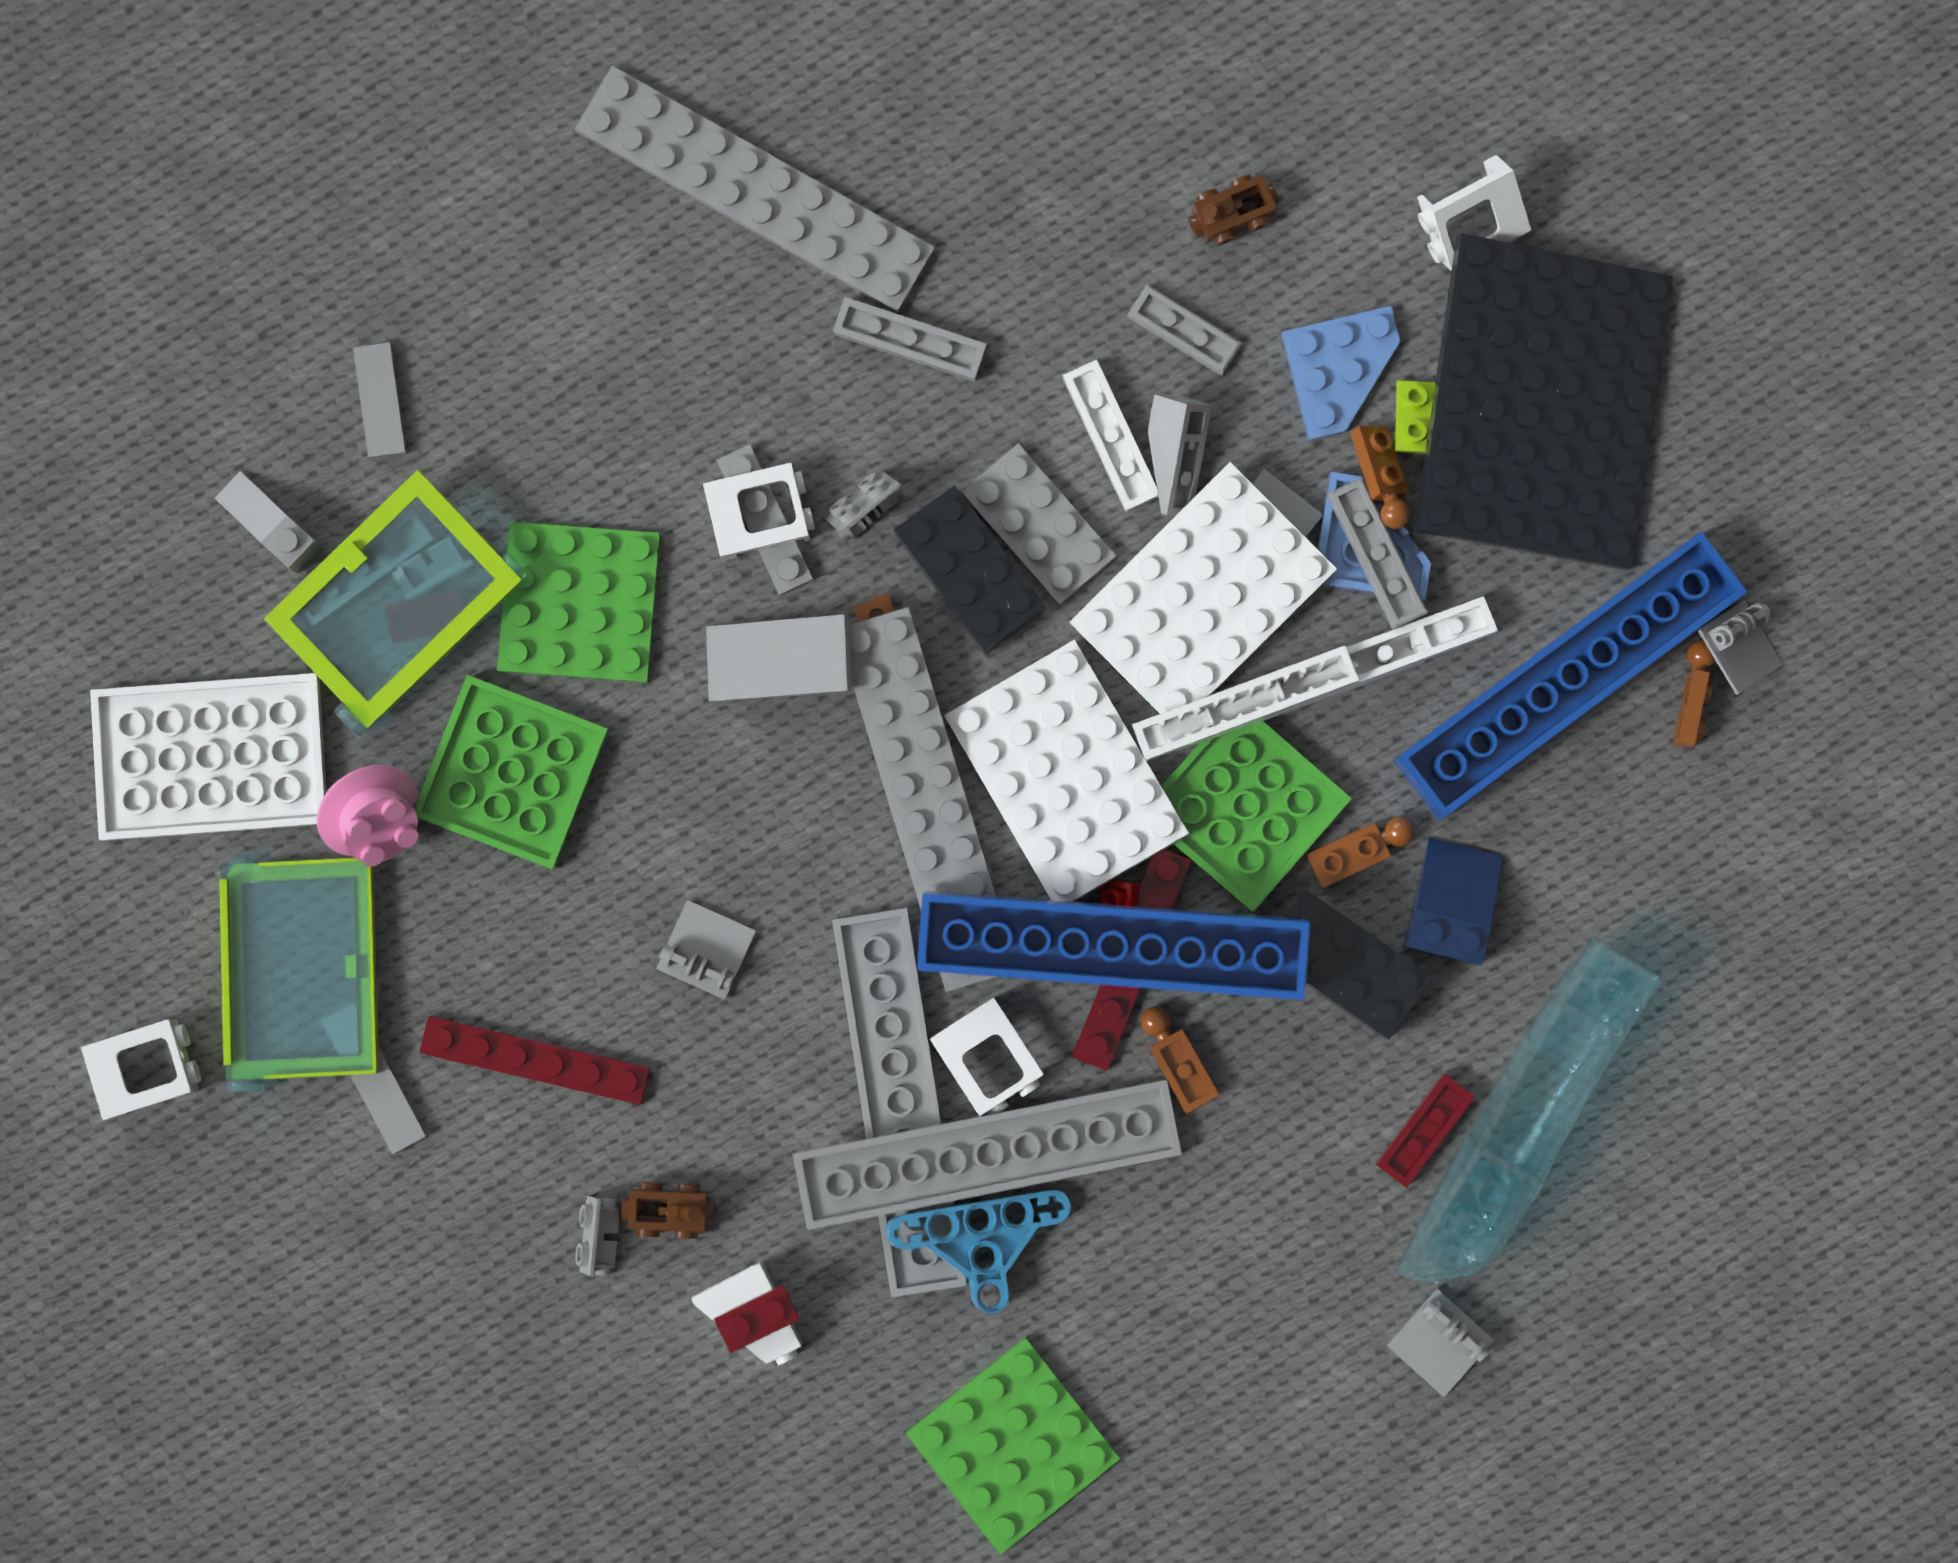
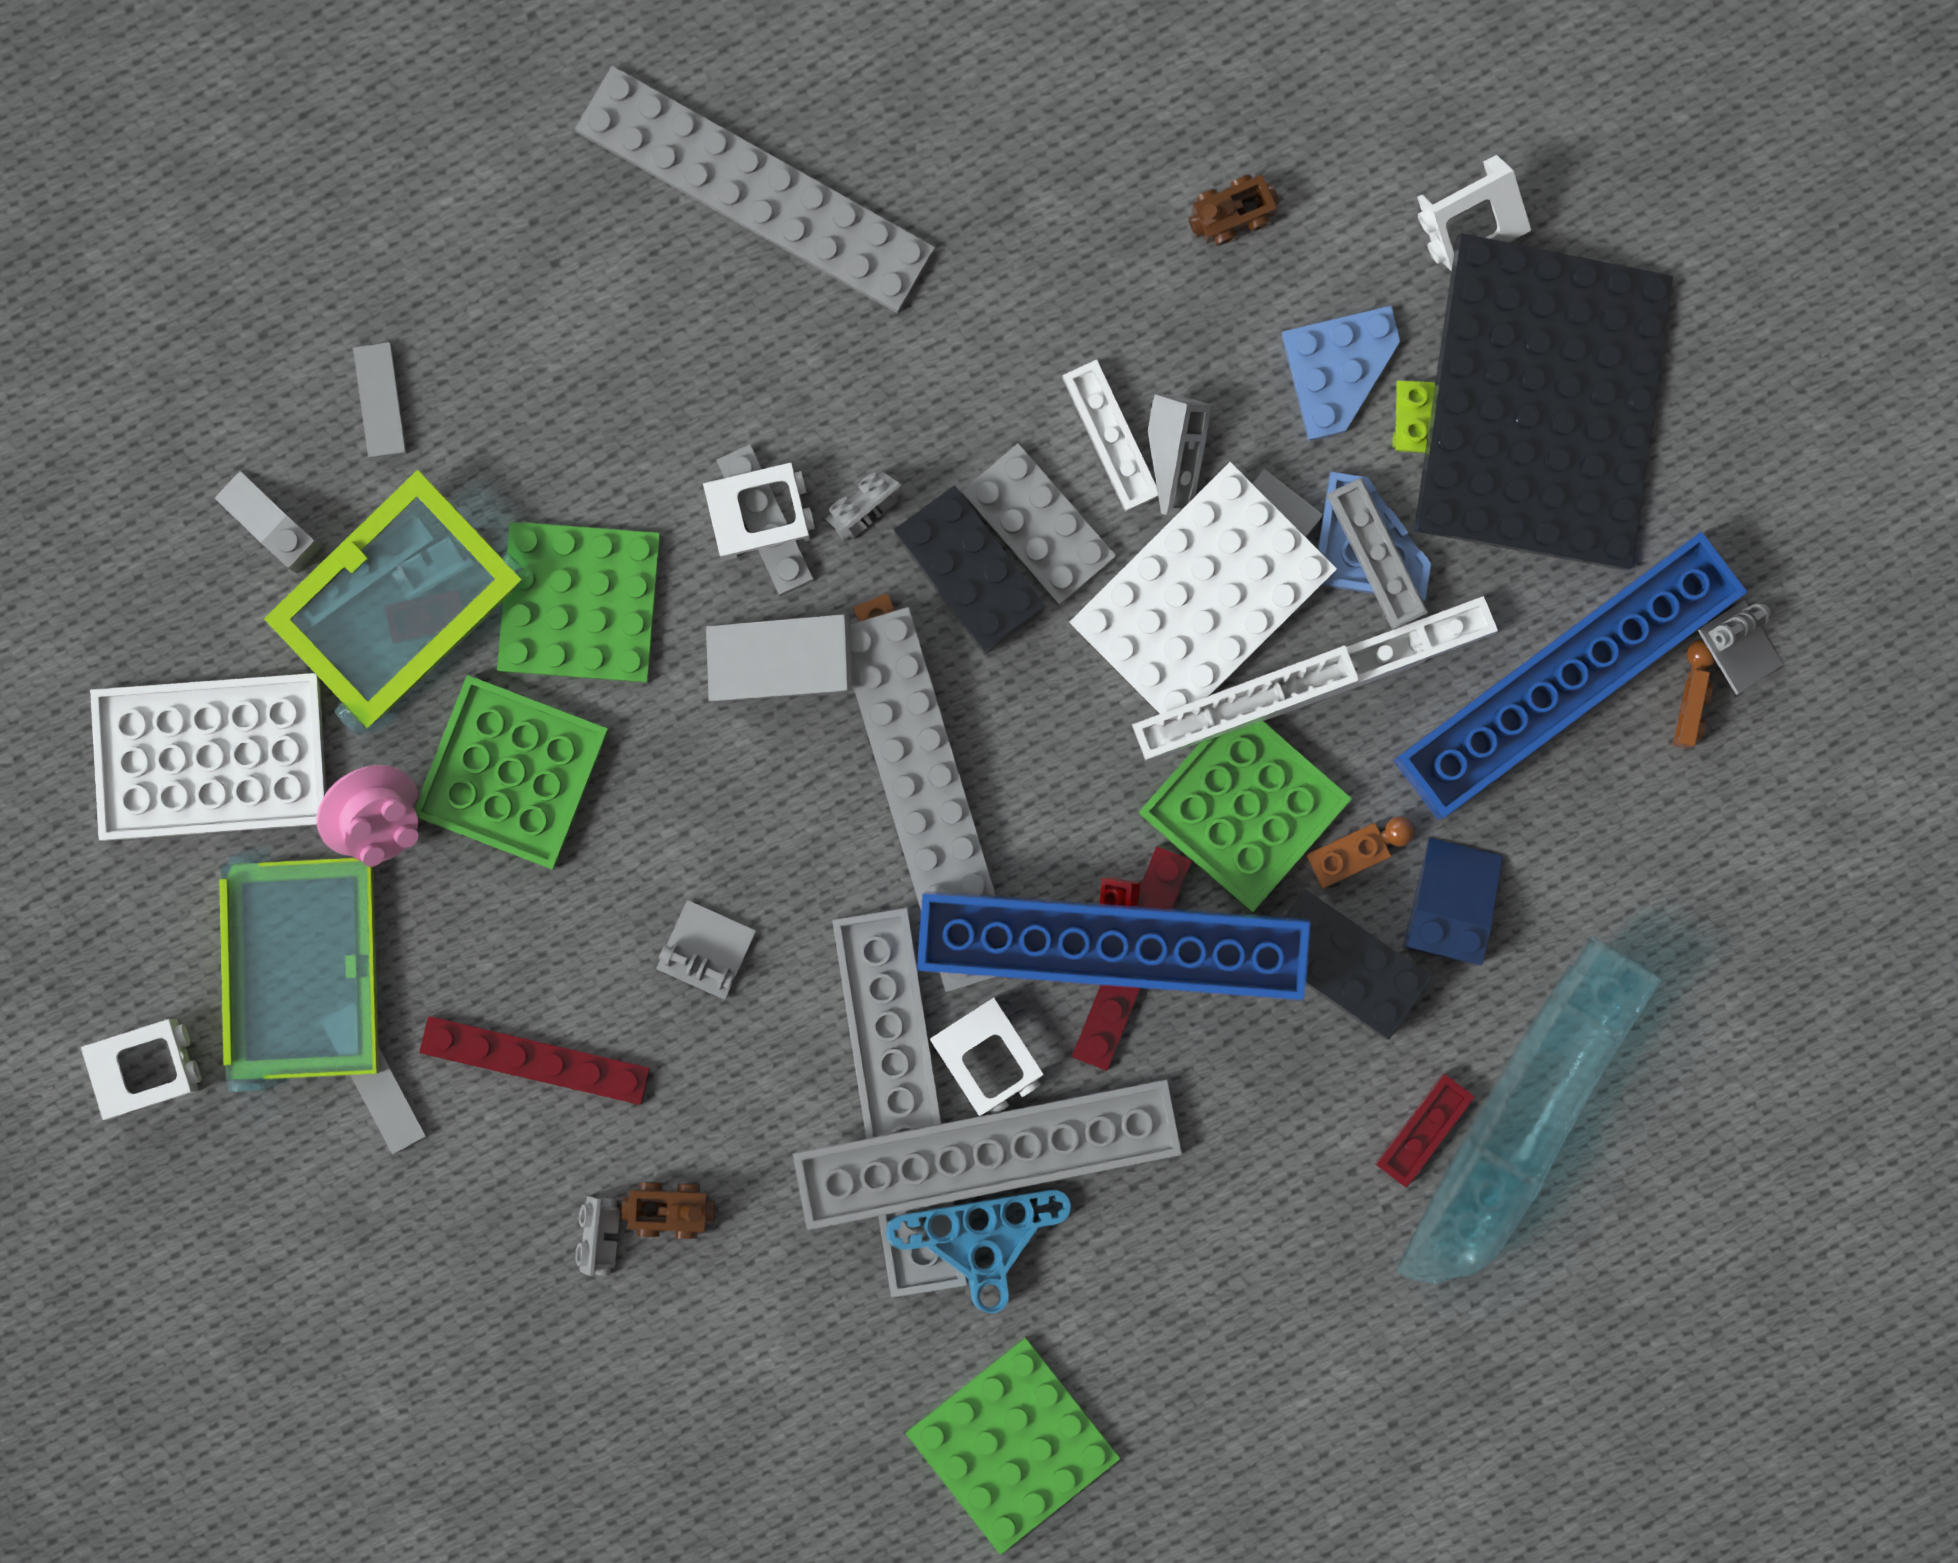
(739, 1289): white slope -> none
(756, 1318): dark red plate -> none
(909, 339): light grey plate -> none
(1066, 775): white plate -> none
(1178, 1061): dark orange plate -> none
(1184, 330): light grey tile -> none
(1382, 473): dark orange plate -> none
(1440, 1343): light grey hinge -> none

